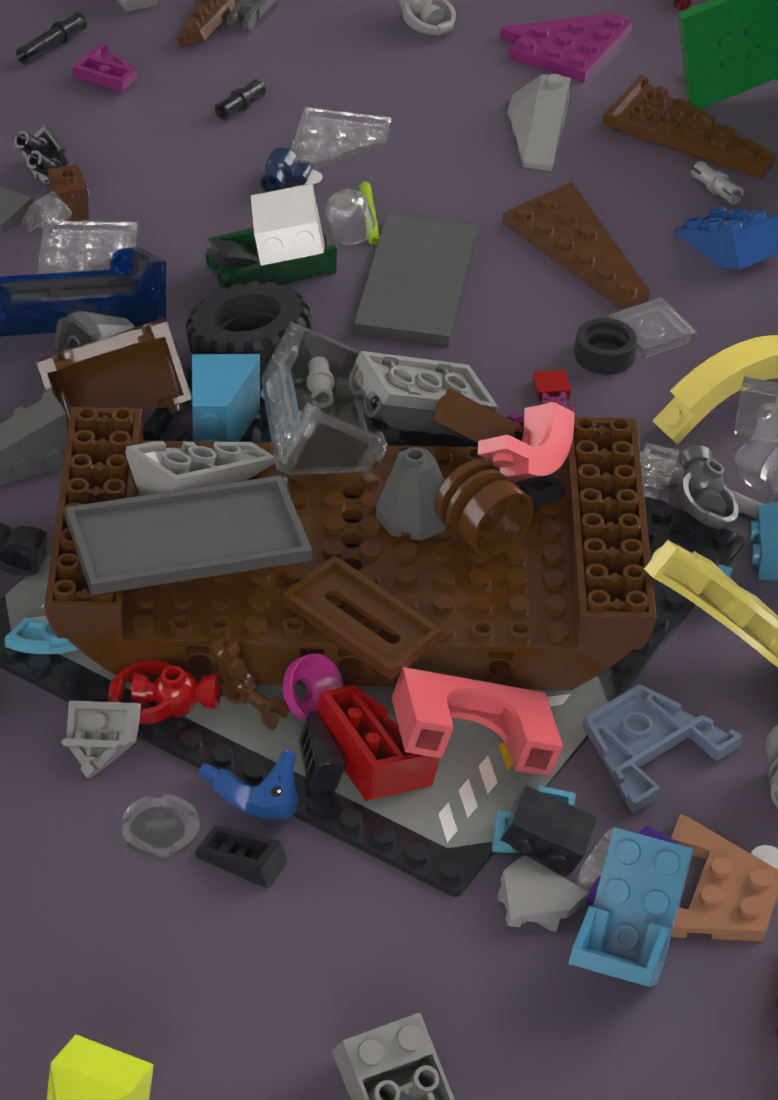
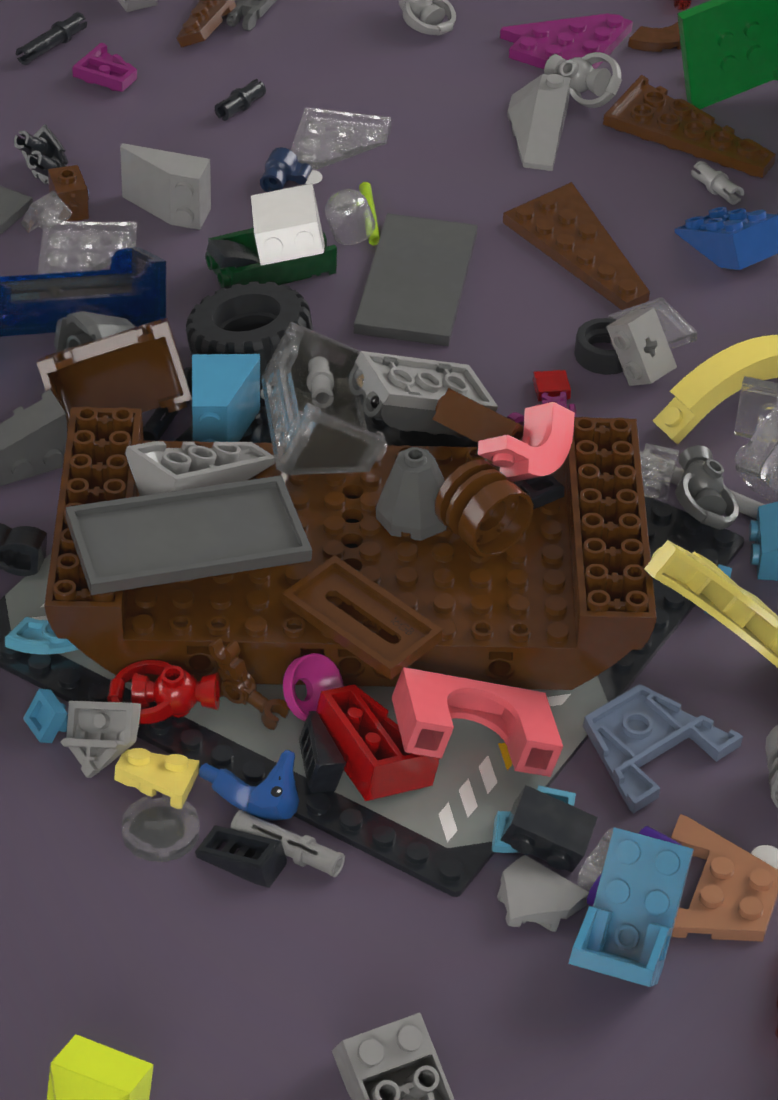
(46, 716): none -> dark azure tile
(155, 772): none -> light yellow wing
(167, 184): none -> light grey slope
(302, 849): none -> light grey pin
(585, 77): none -> light grey piece
(641, 346): none -> light grey brick
(655, 38): none -> reddish brown tile

